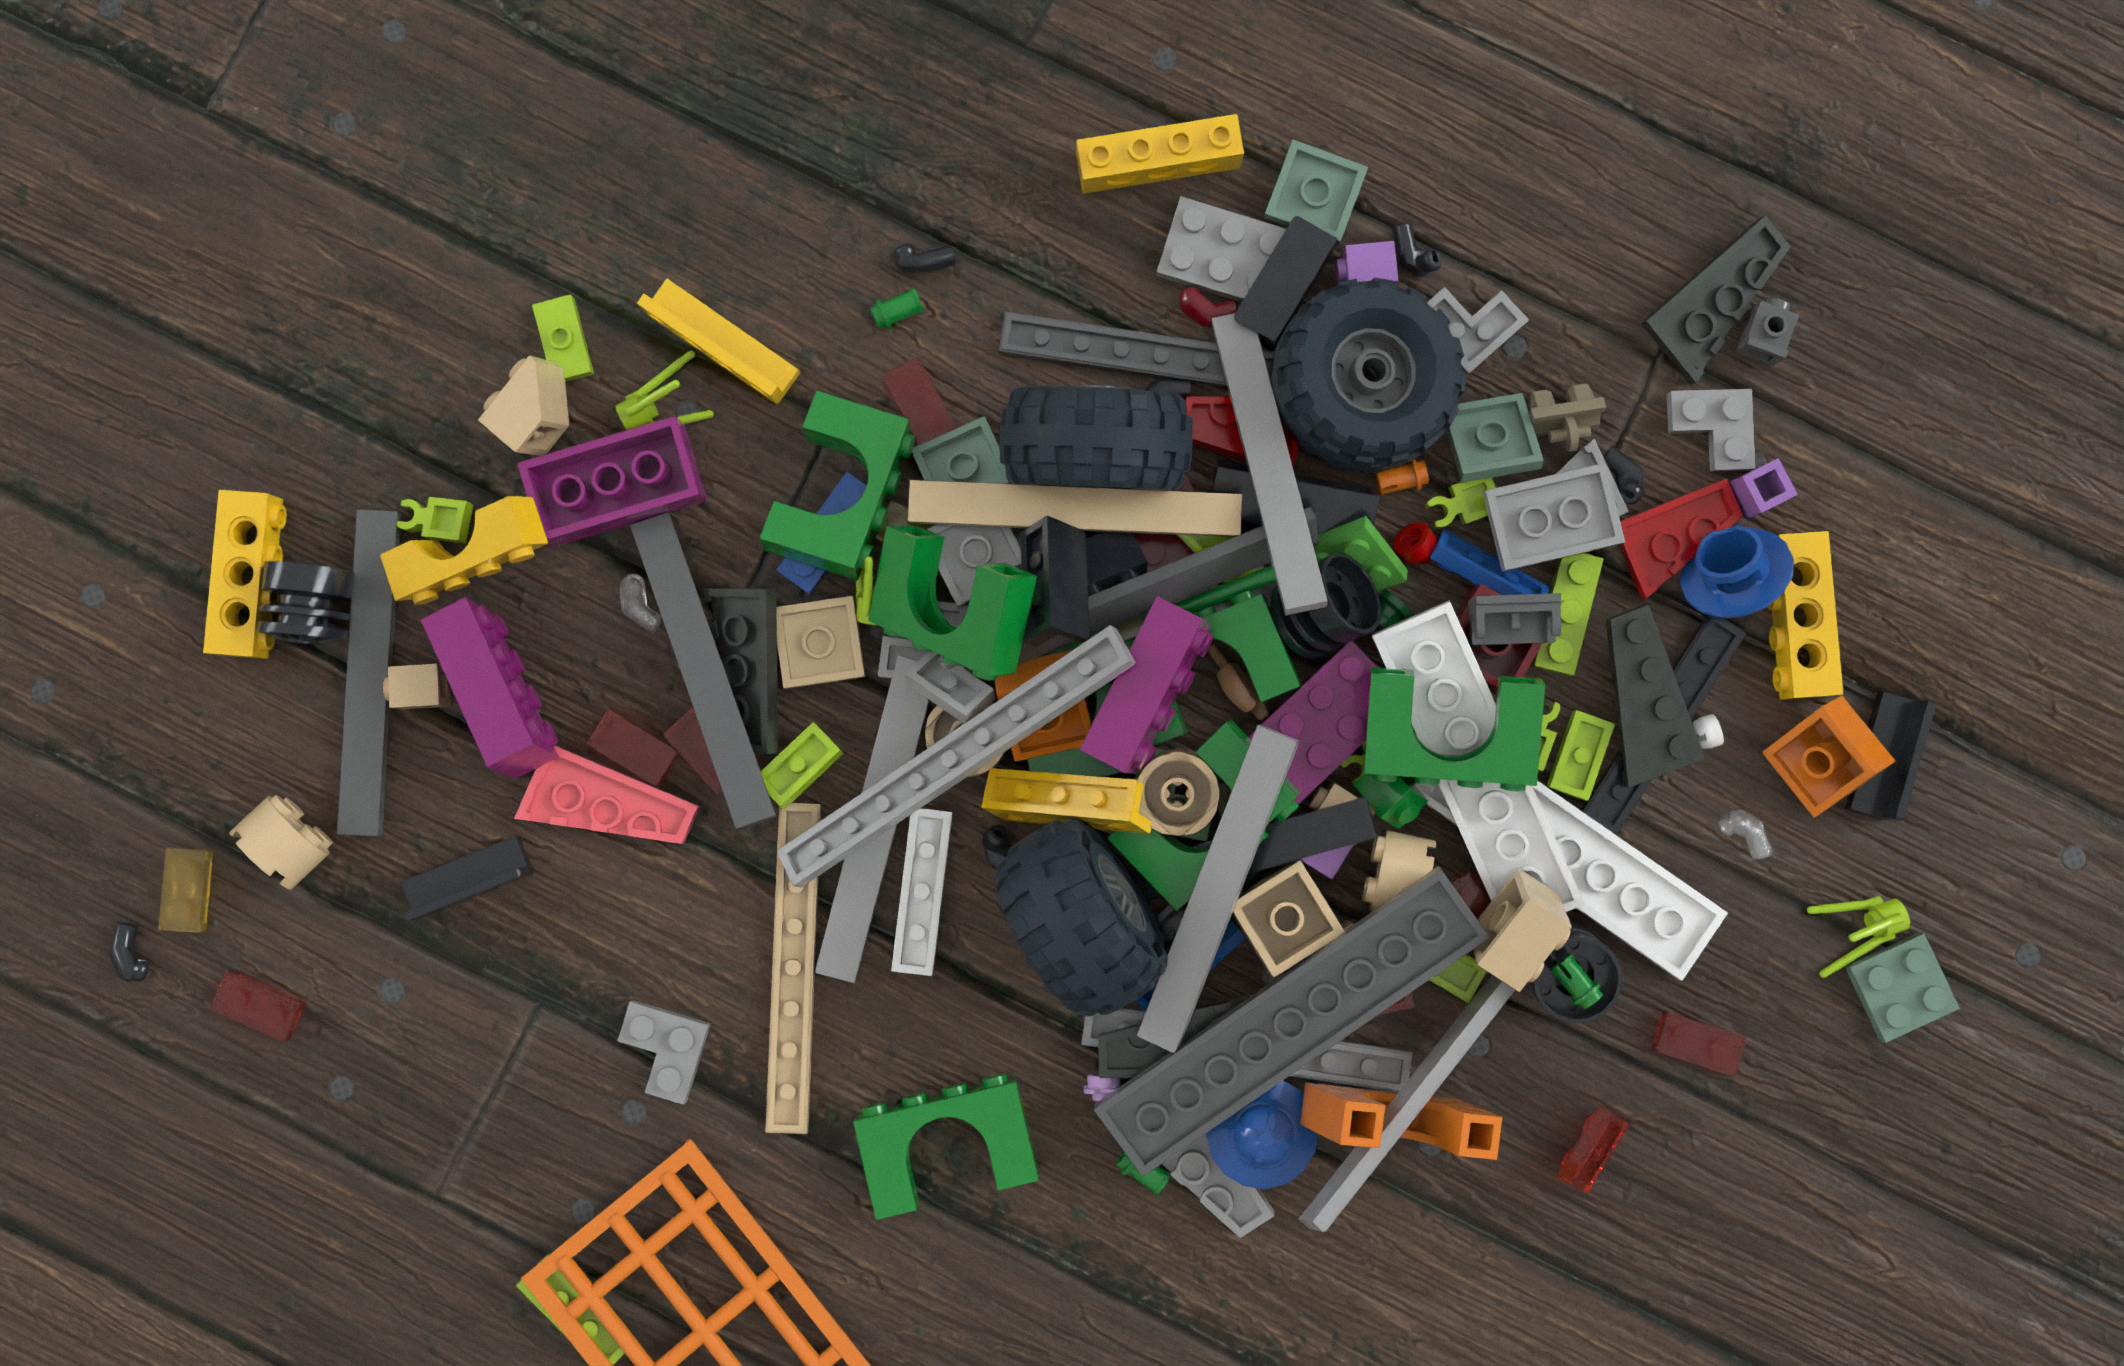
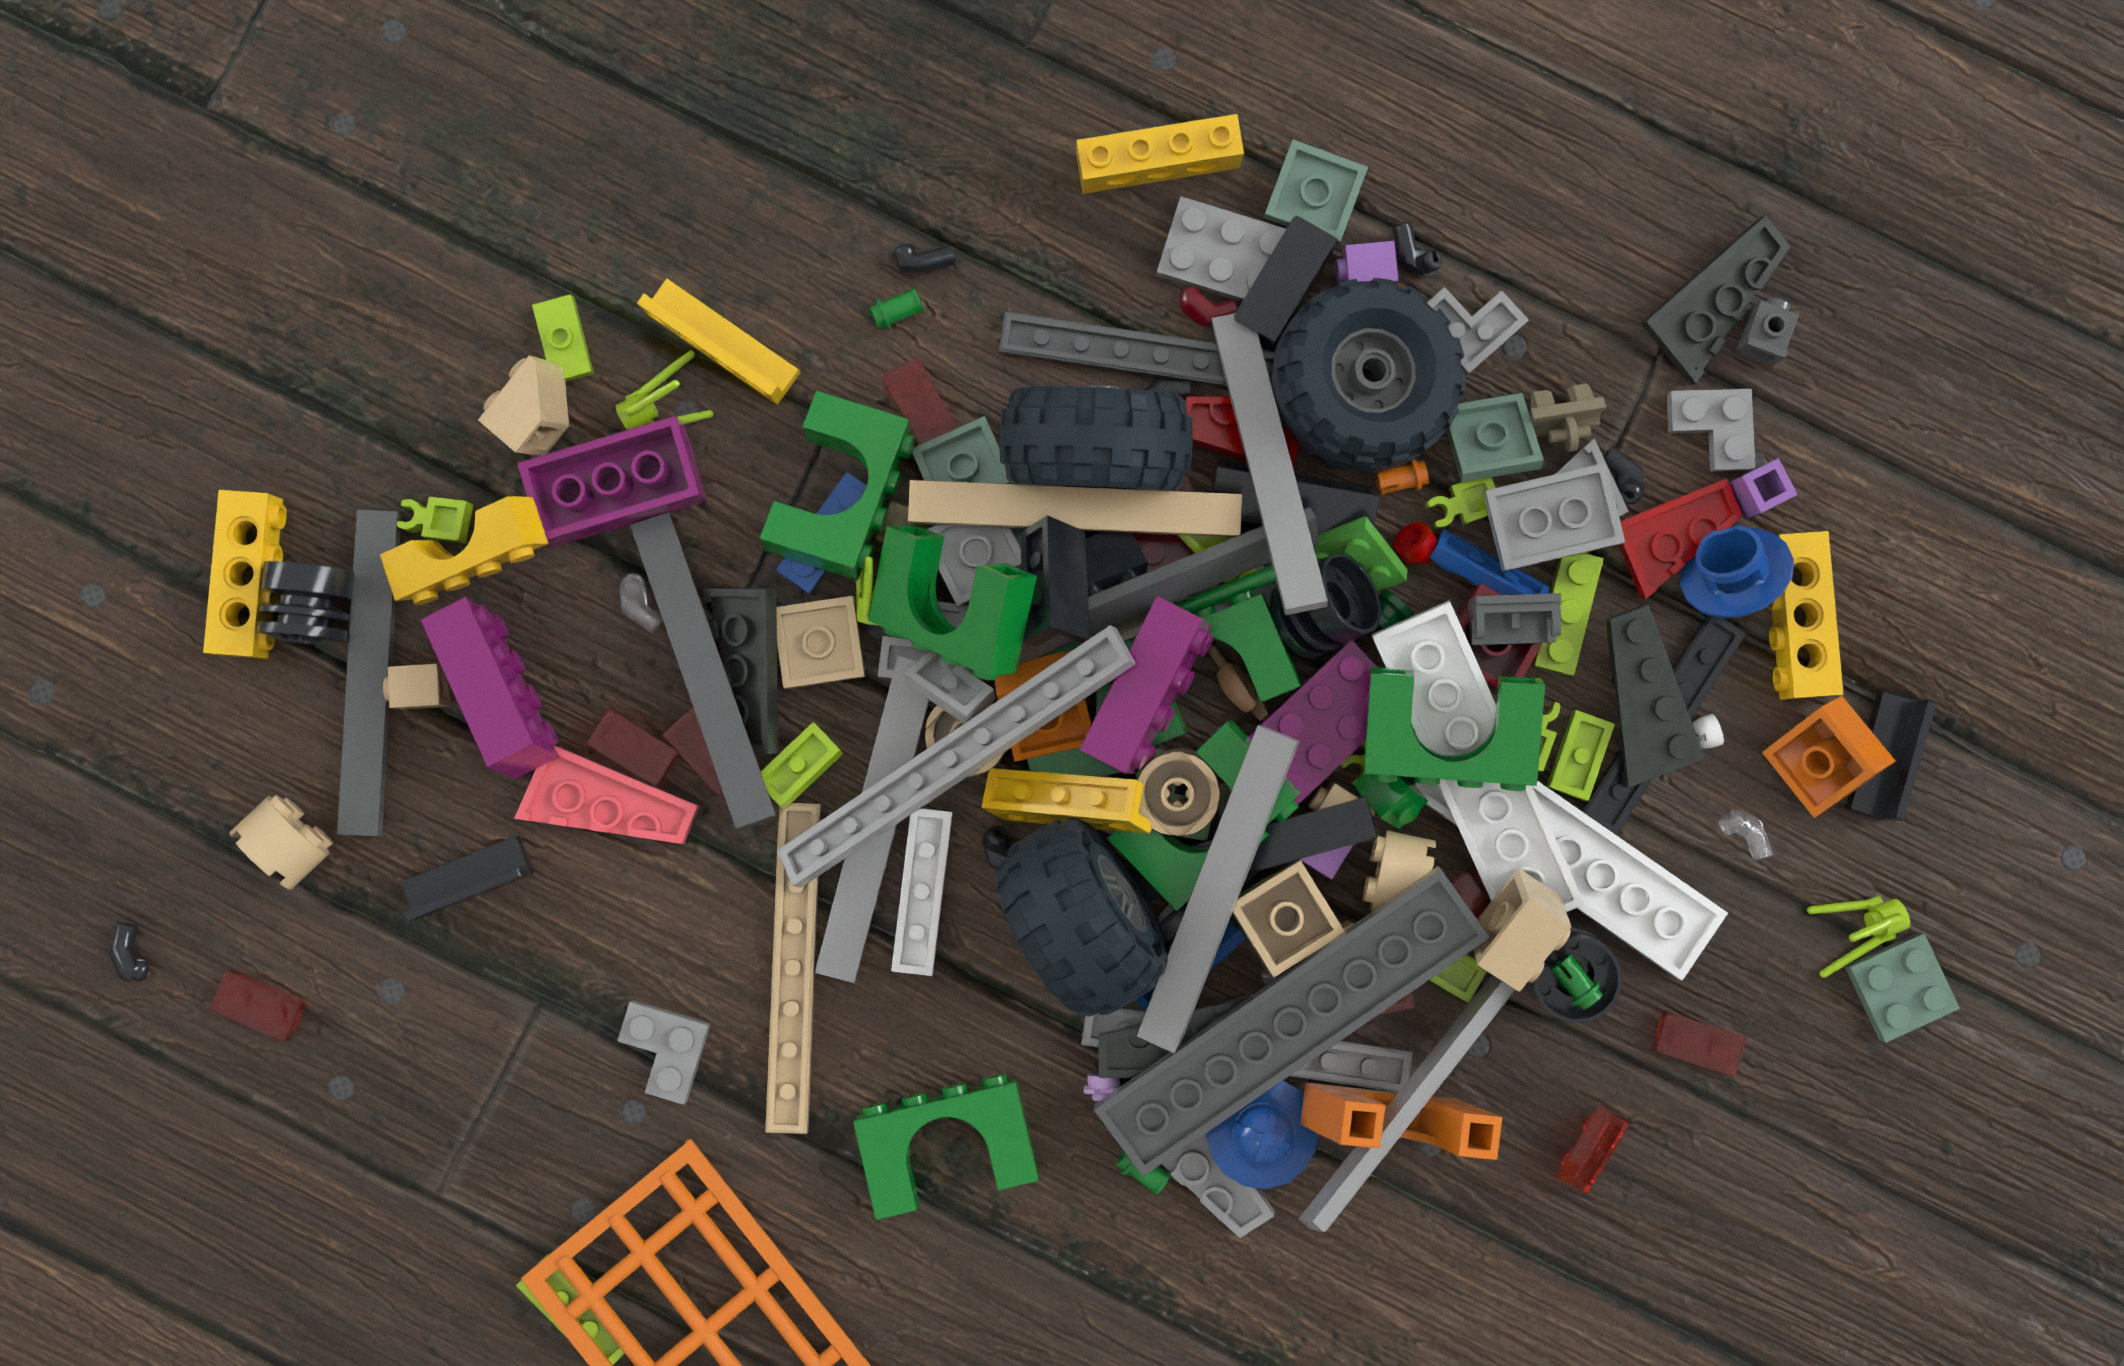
(185, 890): clear yellow plate -> none

